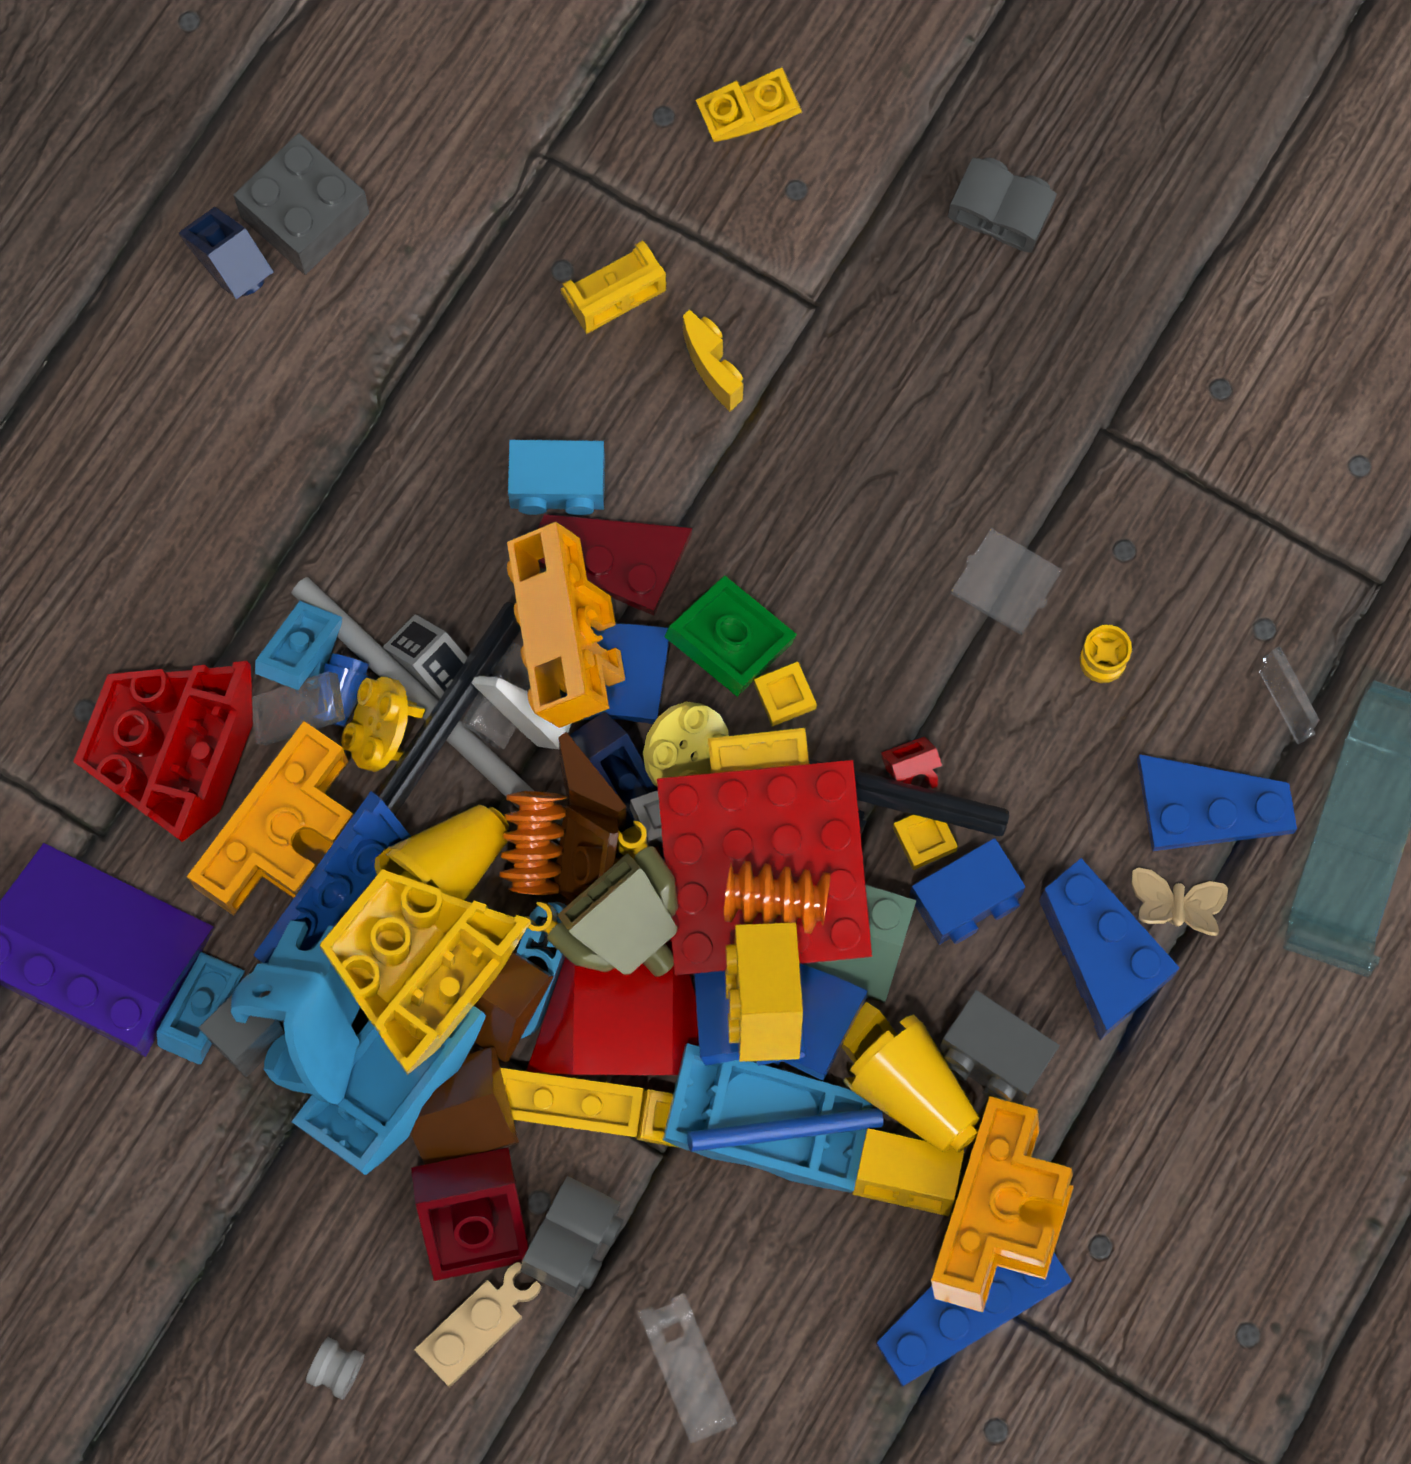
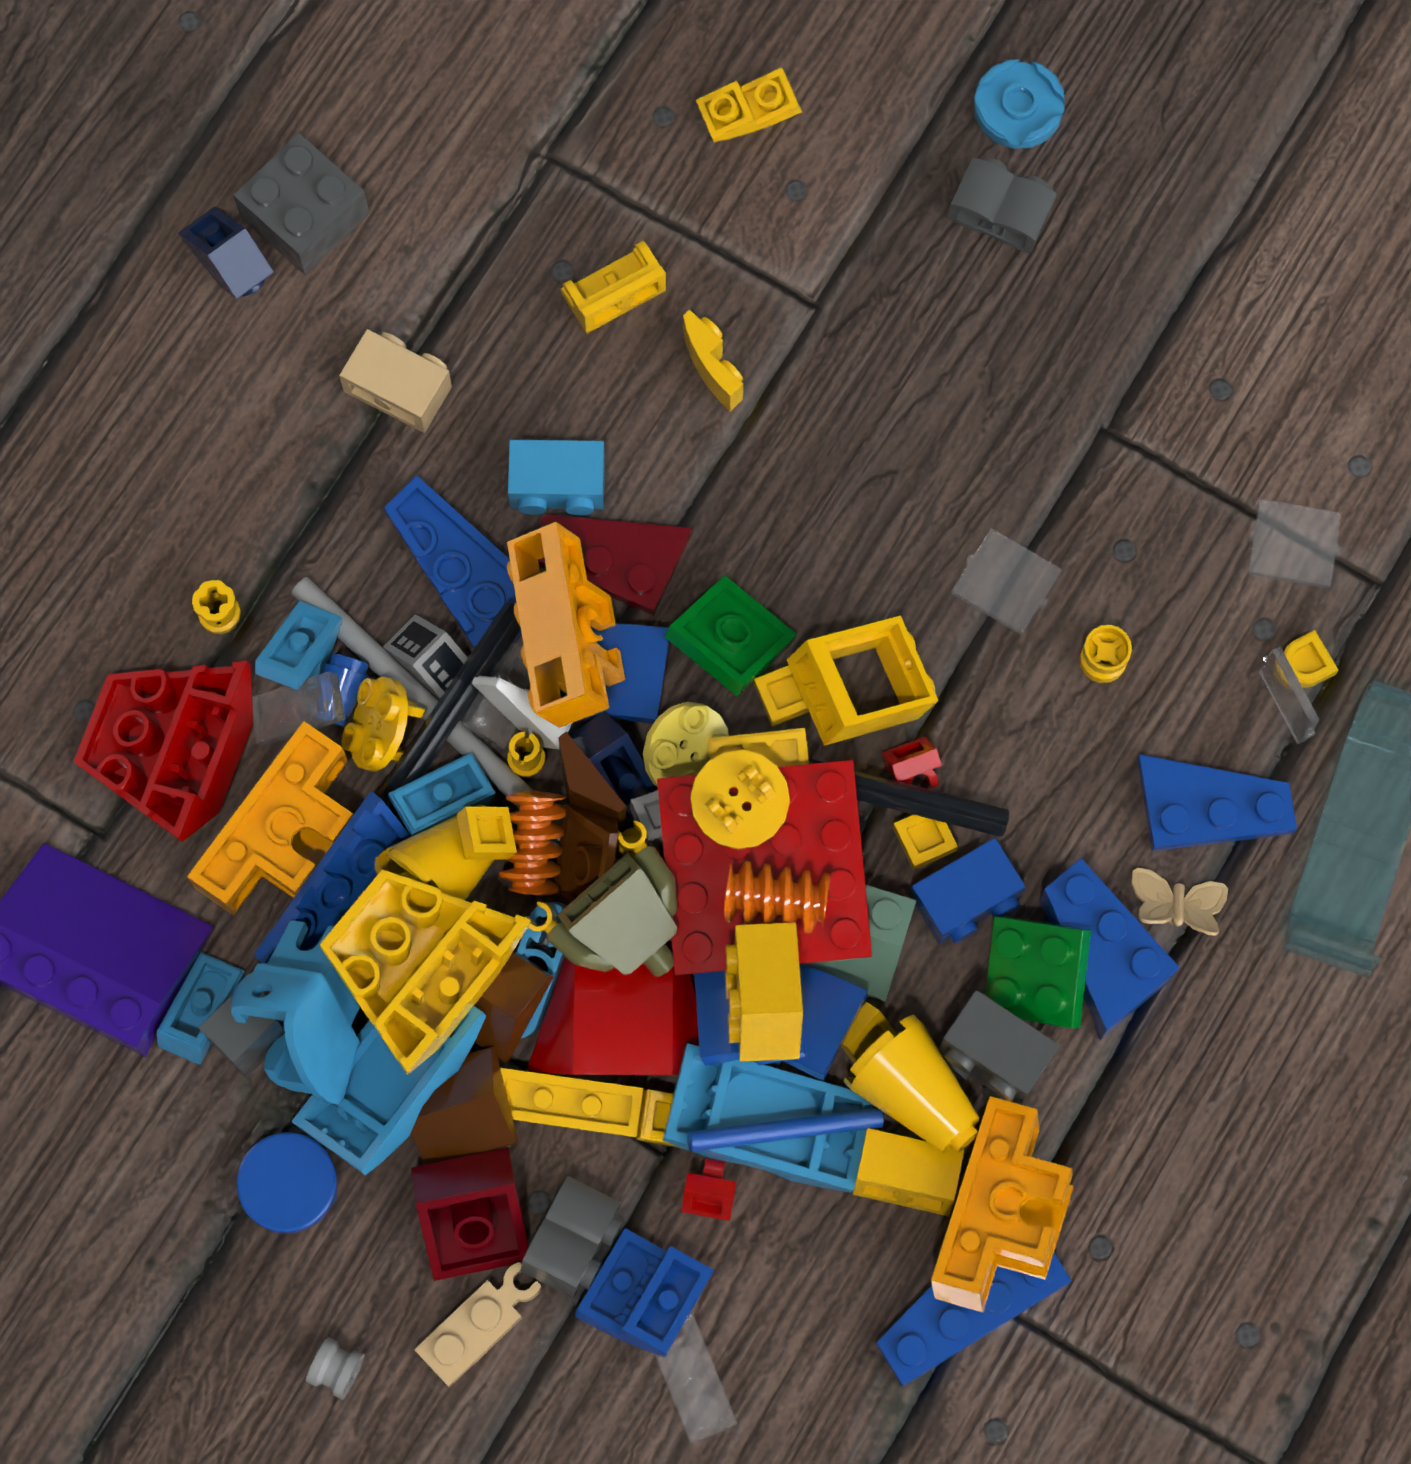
(229, 611): none -> yellow bush
(287, 1183): none -> blue tile
(396, 379): none -> tan brick
(441, 794): none -> dark azure slope
(454, 556): none -> blue wing
(486, 833): none -> yellow plate
(532, 763): none -> yellow pin
(644, 1293): none -> blue slope
(709, 1193): none -> red tile
(722, 815): none -> yellow plate
(827, 696): none -> yellow window
(1019, 104): none -> dark azure tile
(1038, 970): none -> green plate
(1294, 543): none -> clear piece
(1310, 660): none -> yellow tile

